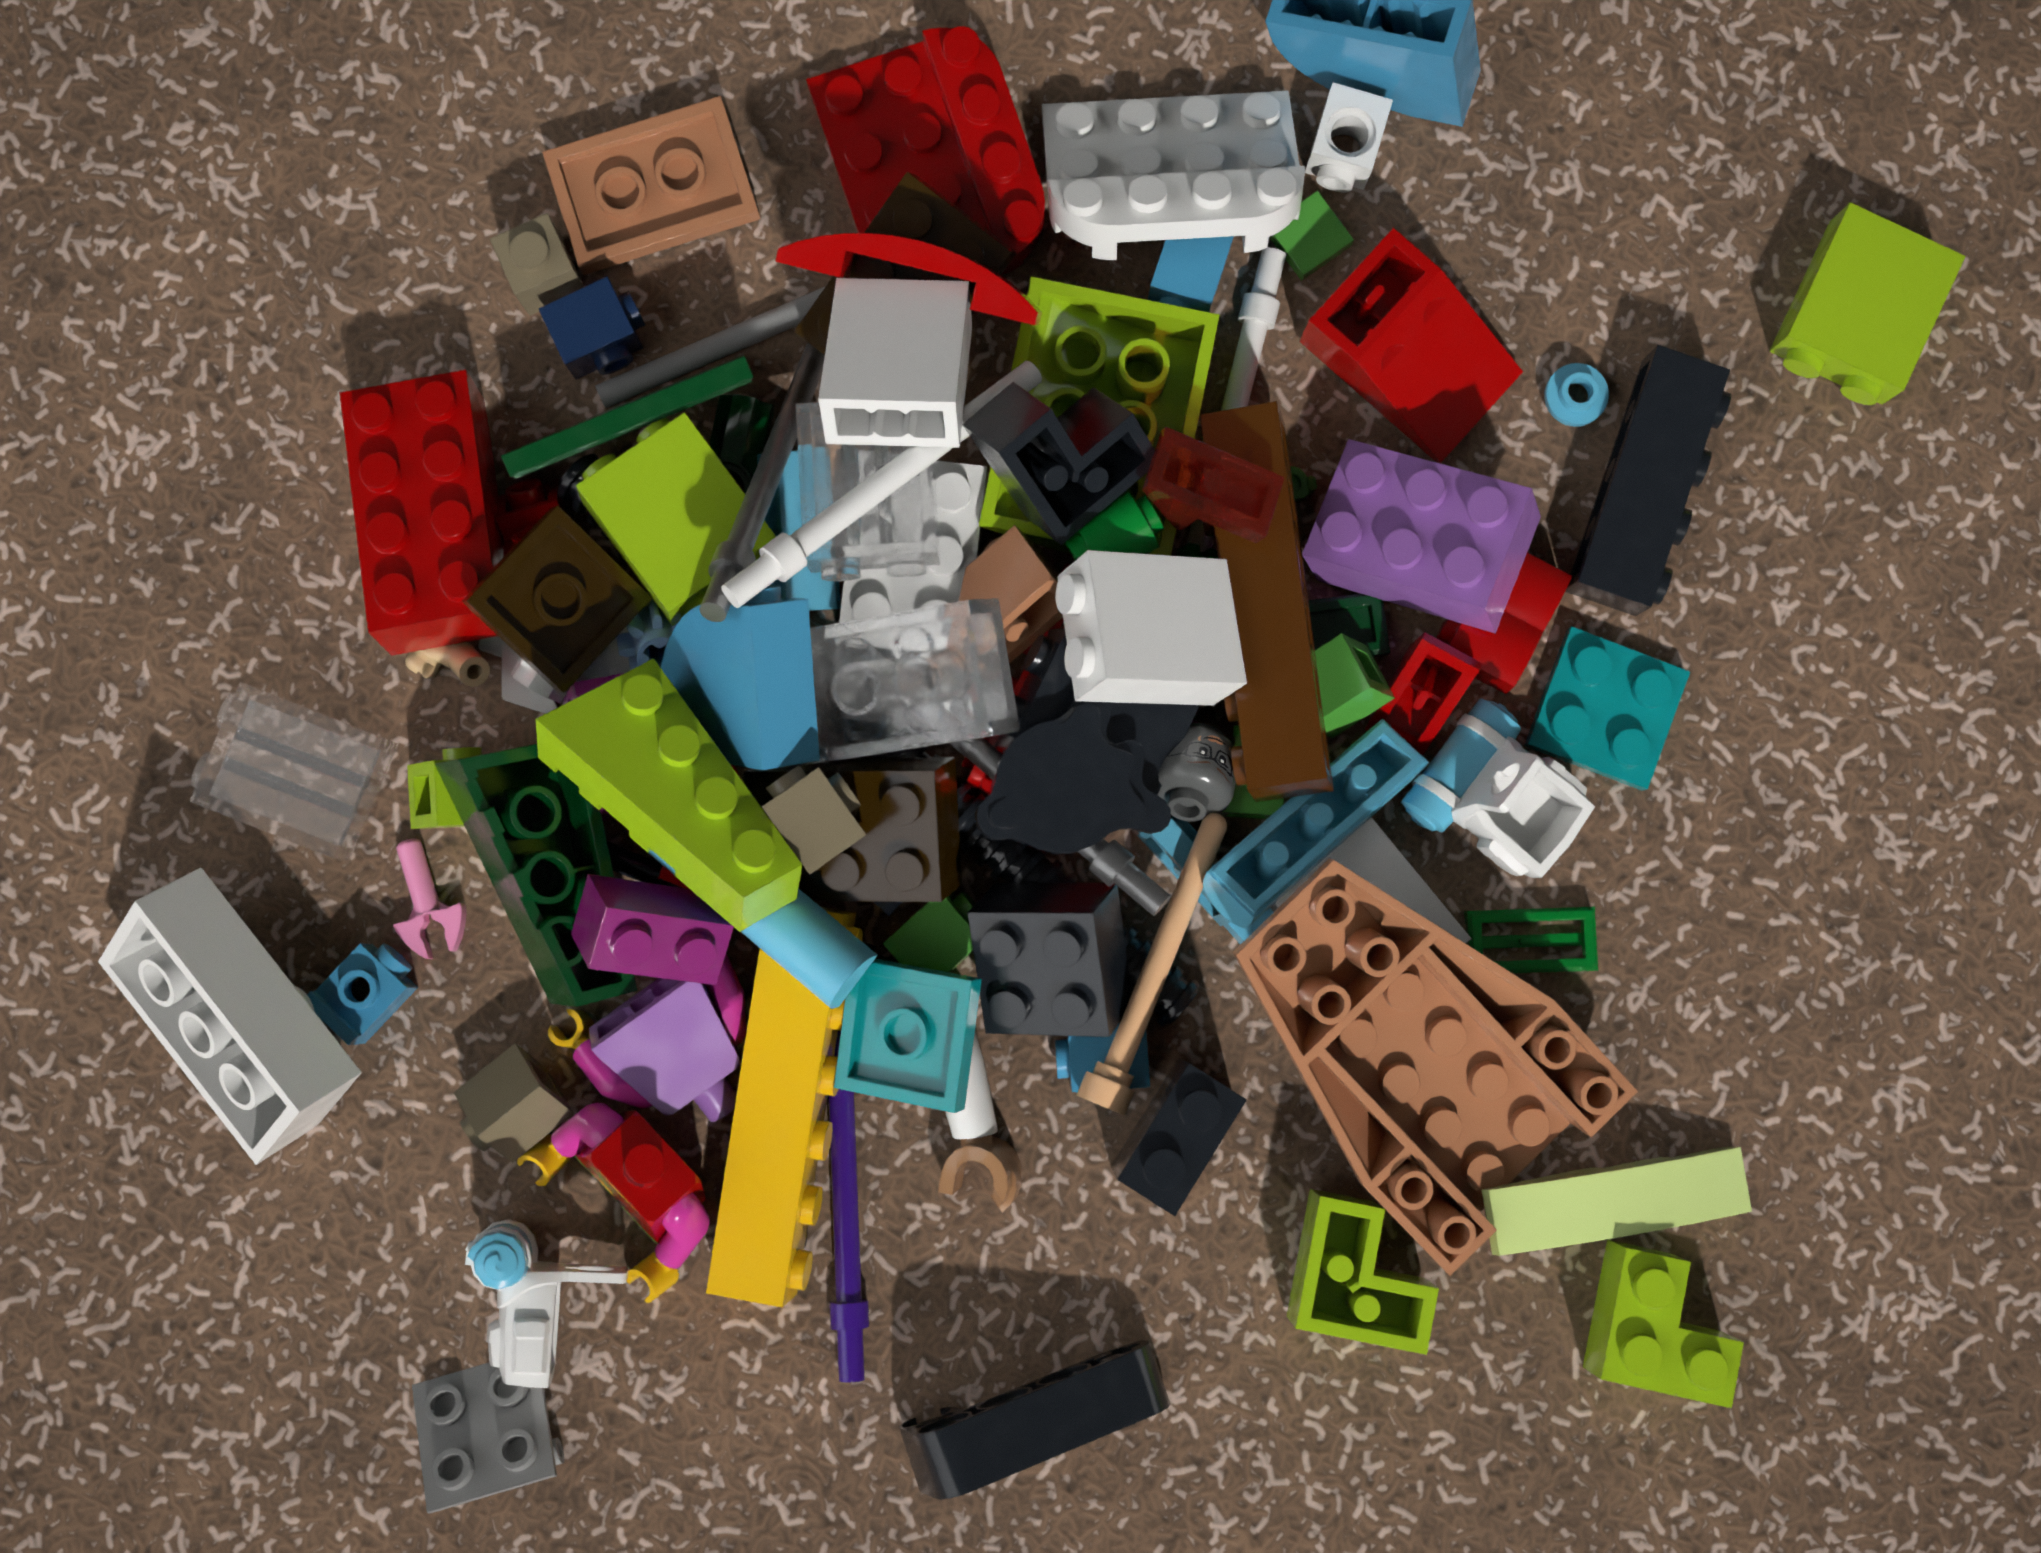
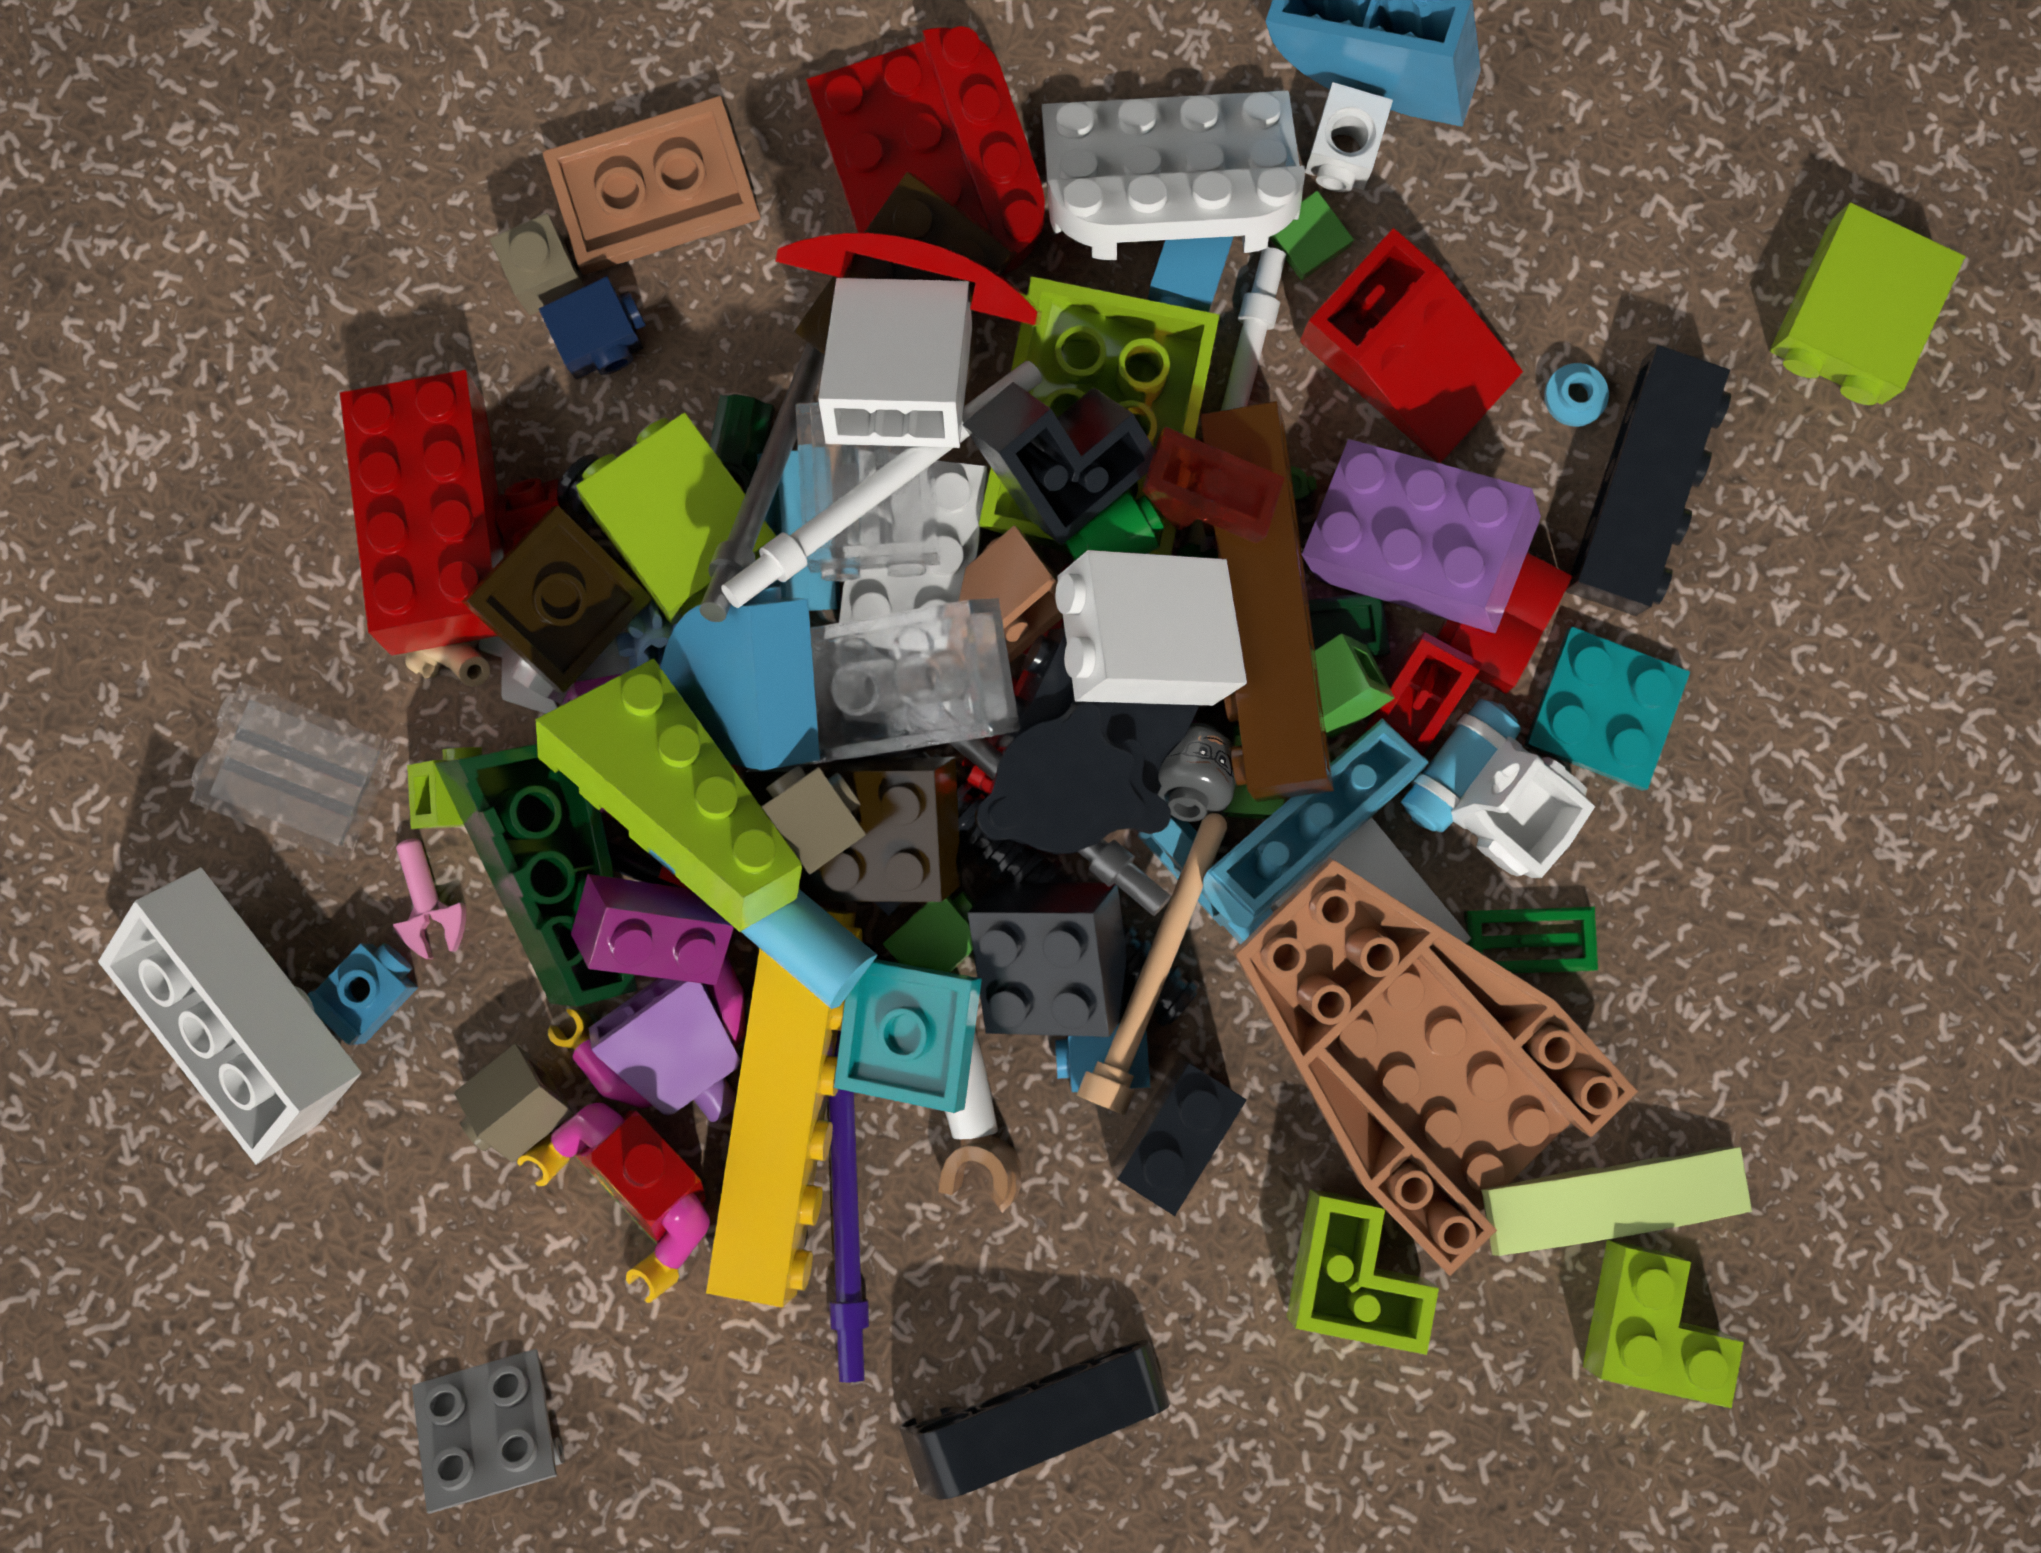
(527, 1299): white piece -> none
(627, 417): dark green tile -> none
(706, 350): light grey bar -> none

